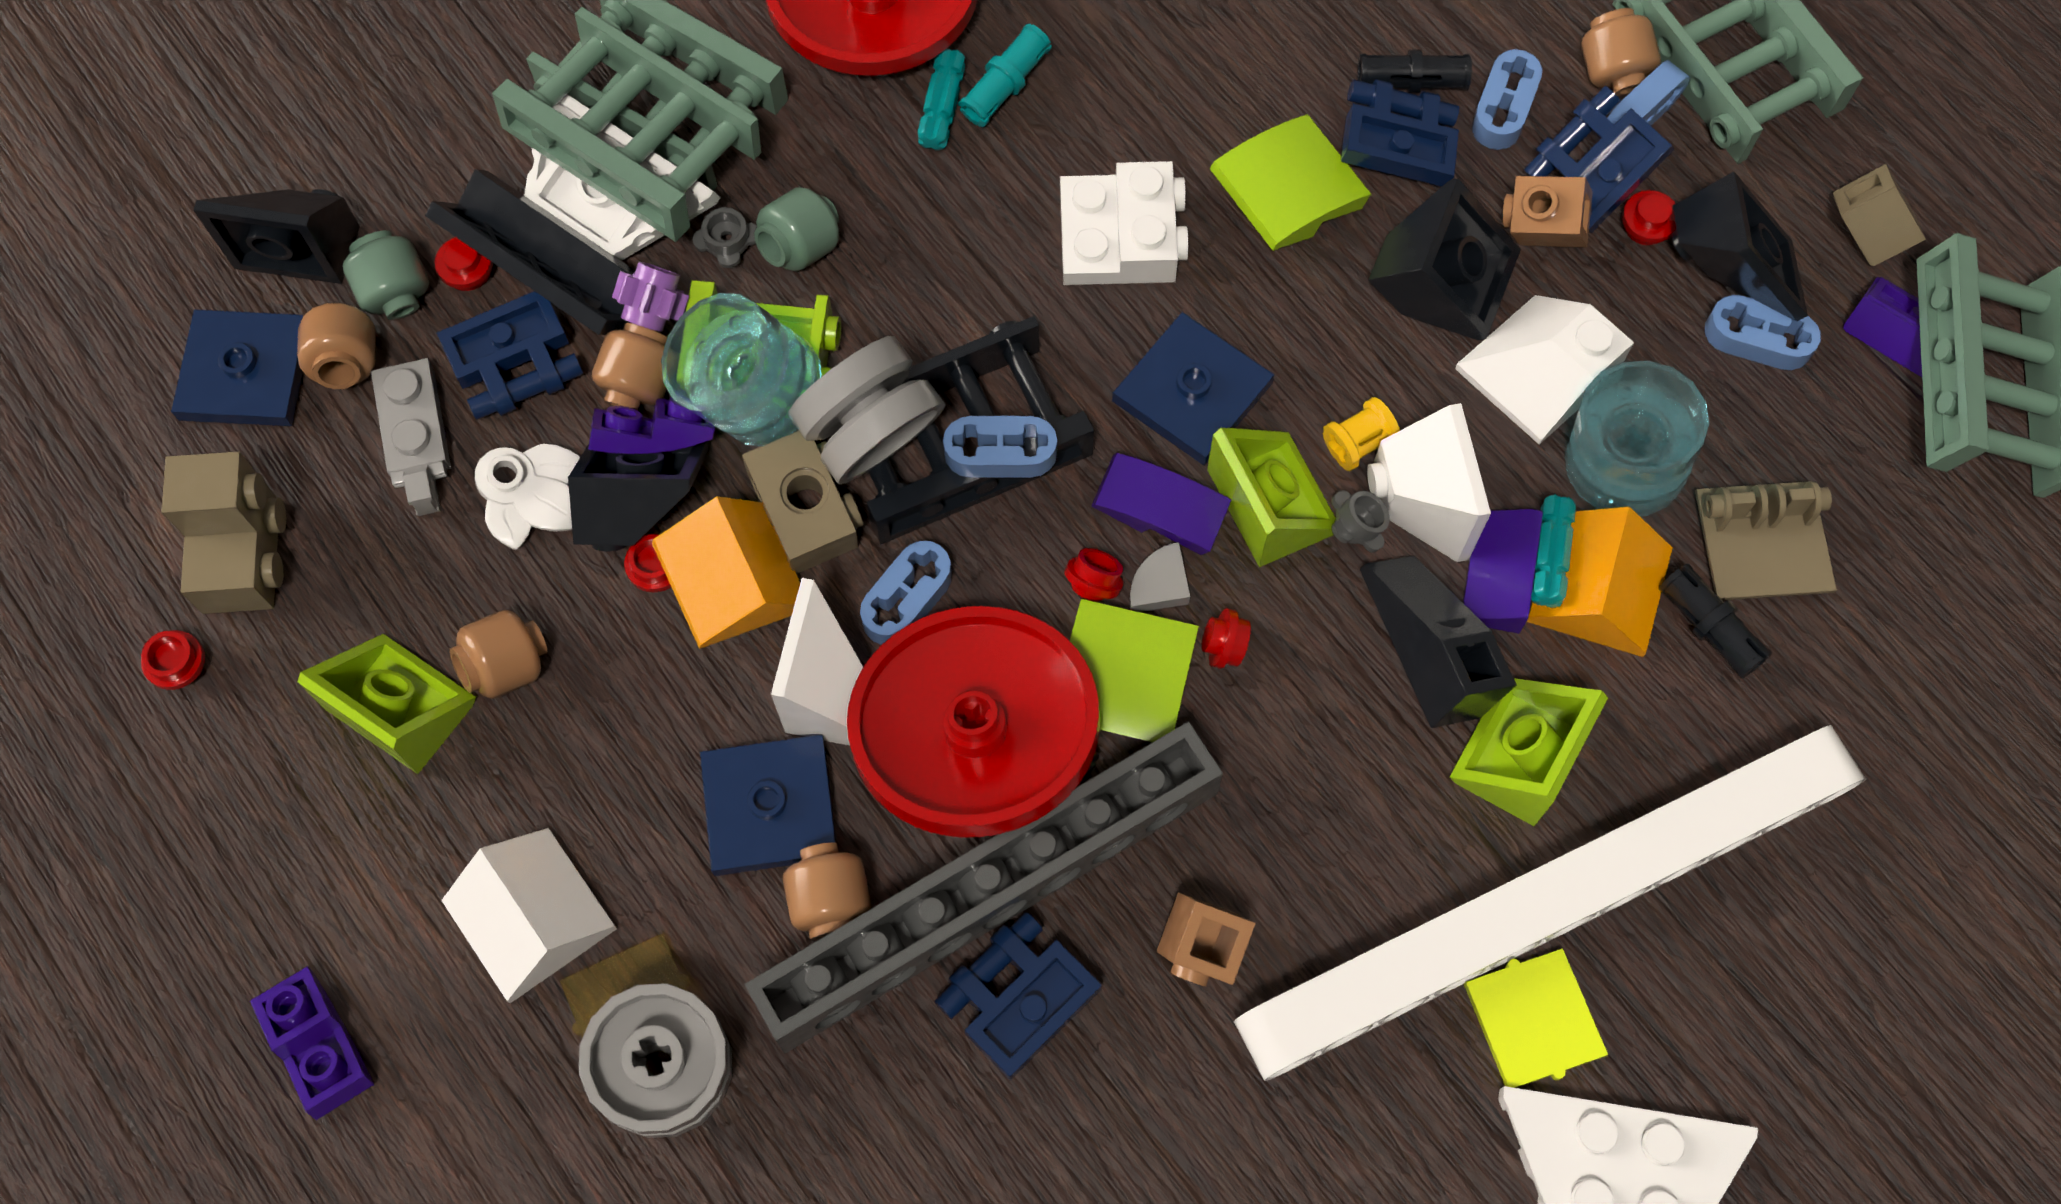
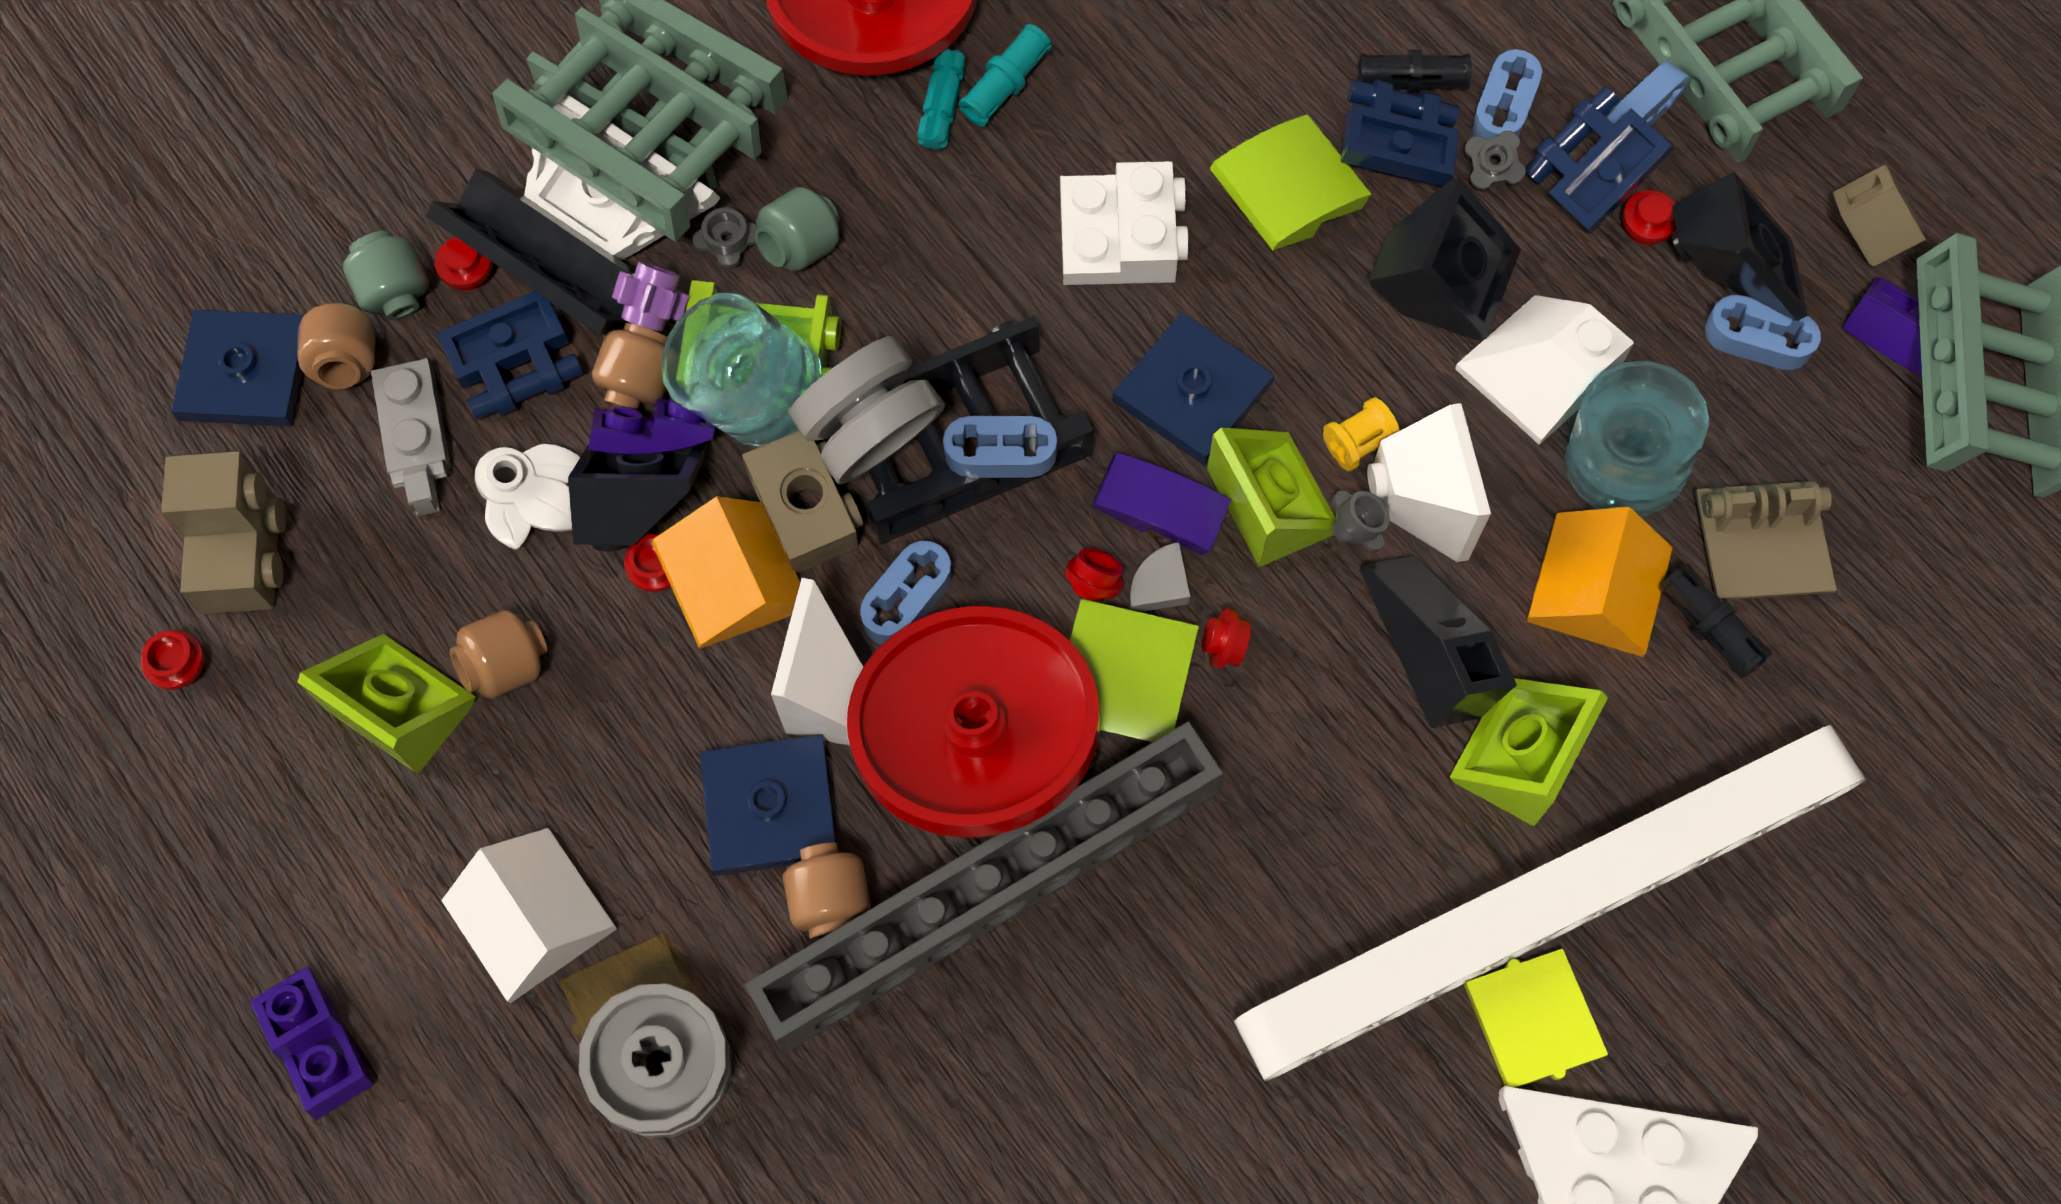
(283, 232): black slope -> none
(1031, 1008): dark blue plate -> none
(1204, 941): medium nougat brick -> none
(1483, 172): none -> dark grey plate
(1504, 569): dark purple slope -> none
(1549, 211): medium nougat brick -> none
(1553, 551): teal axle -> none
(1620, 50): medium nougat head -> none

